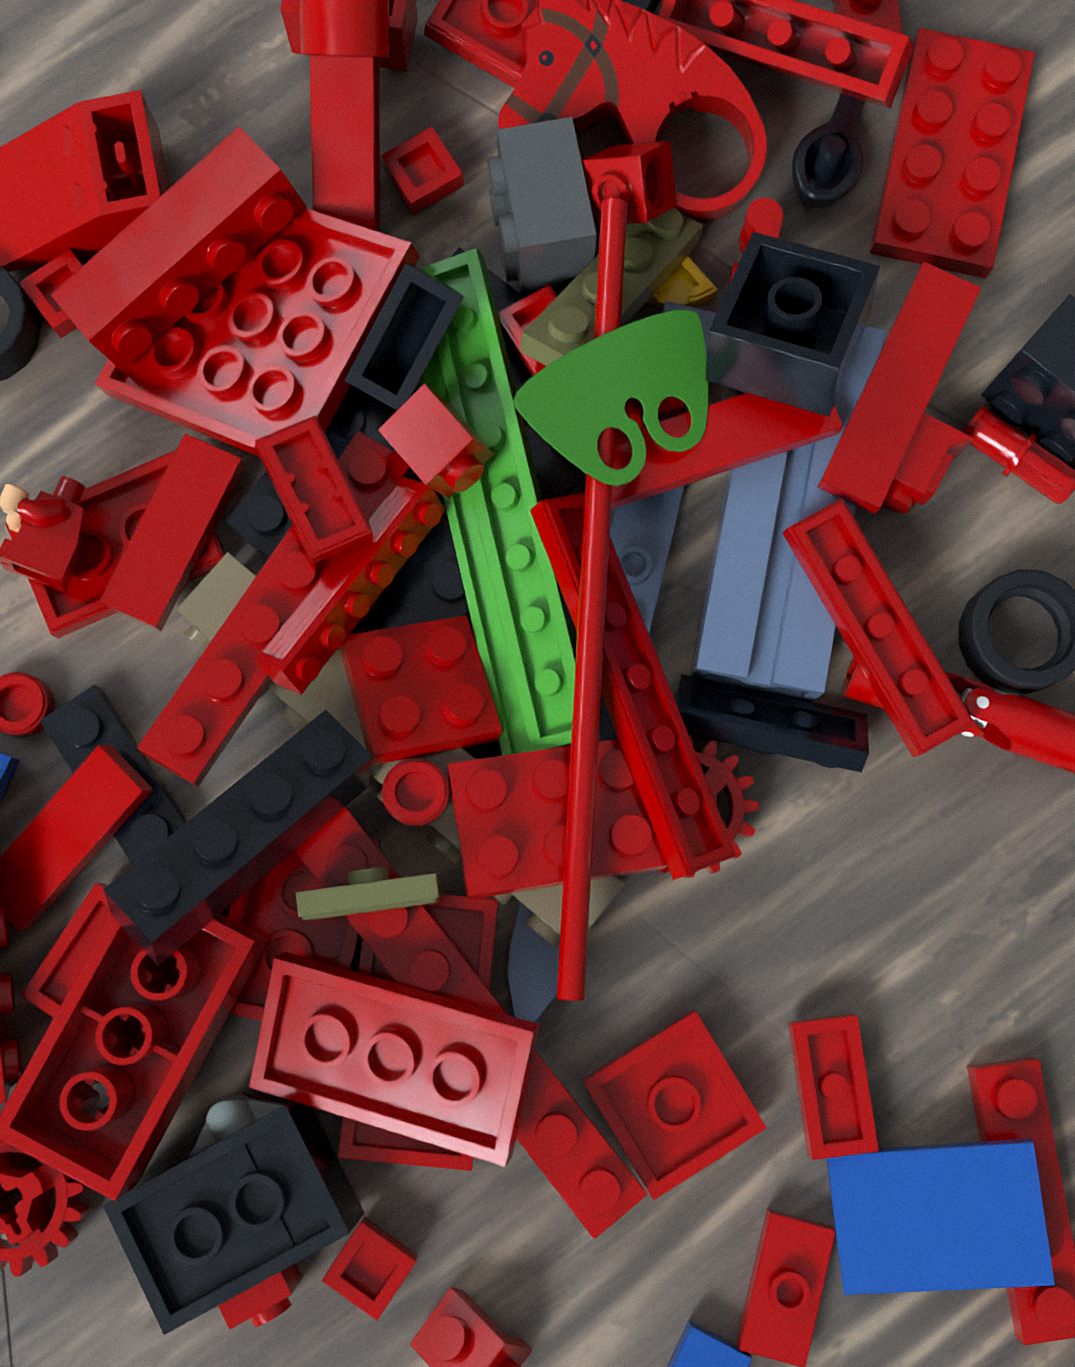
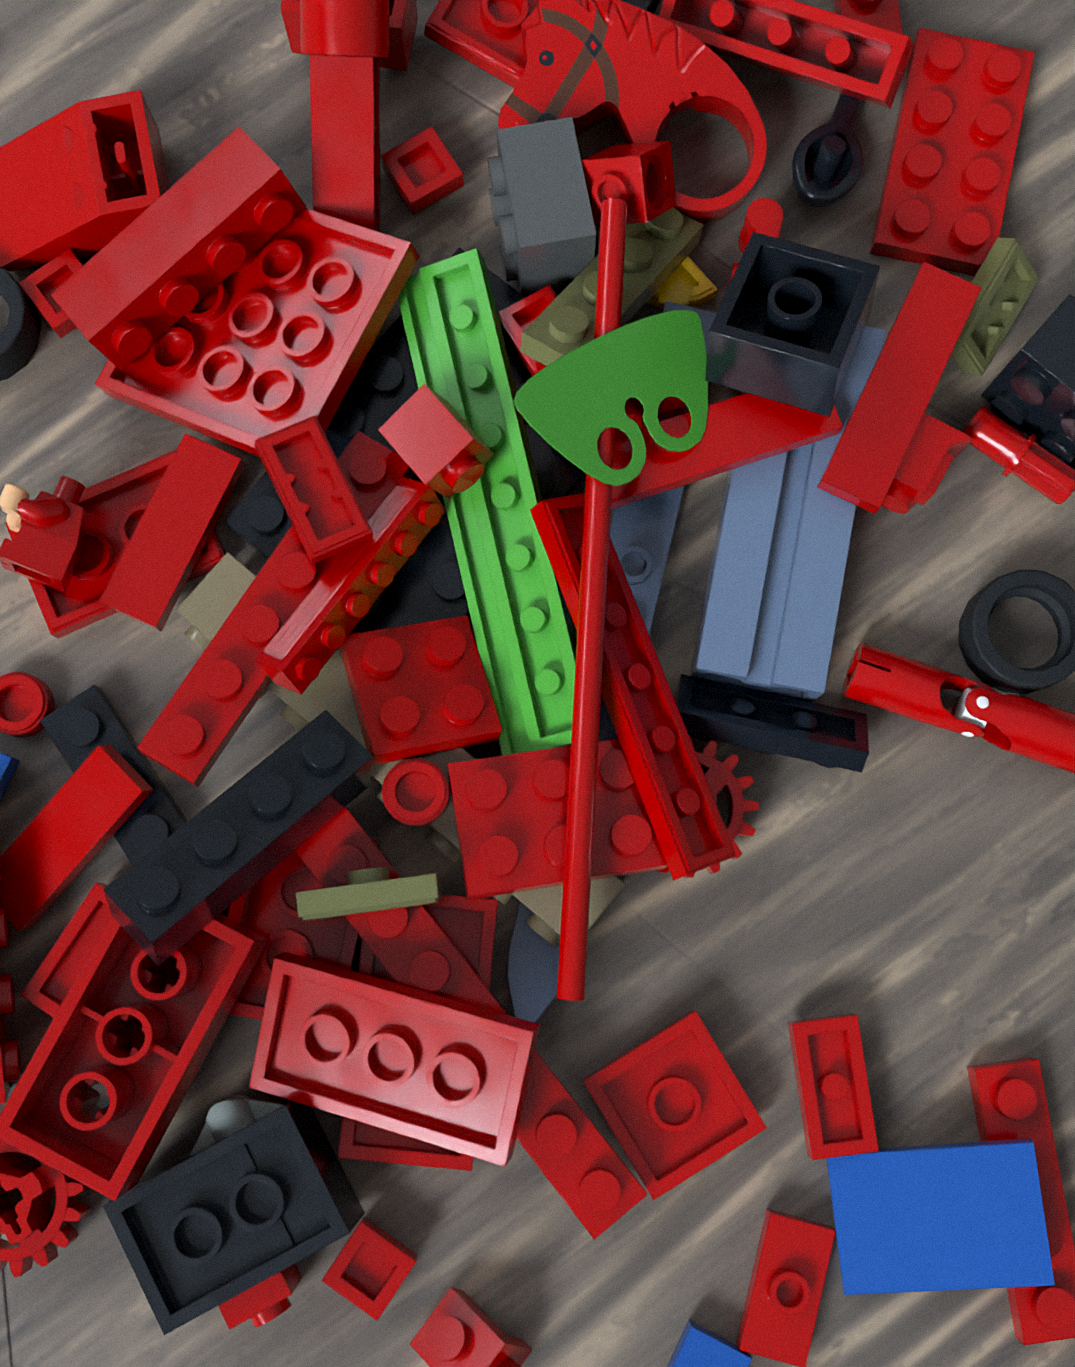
(404, 336): black brick -> none
(878, 628): red tile -> none
(1006, 285): none -> olive plate

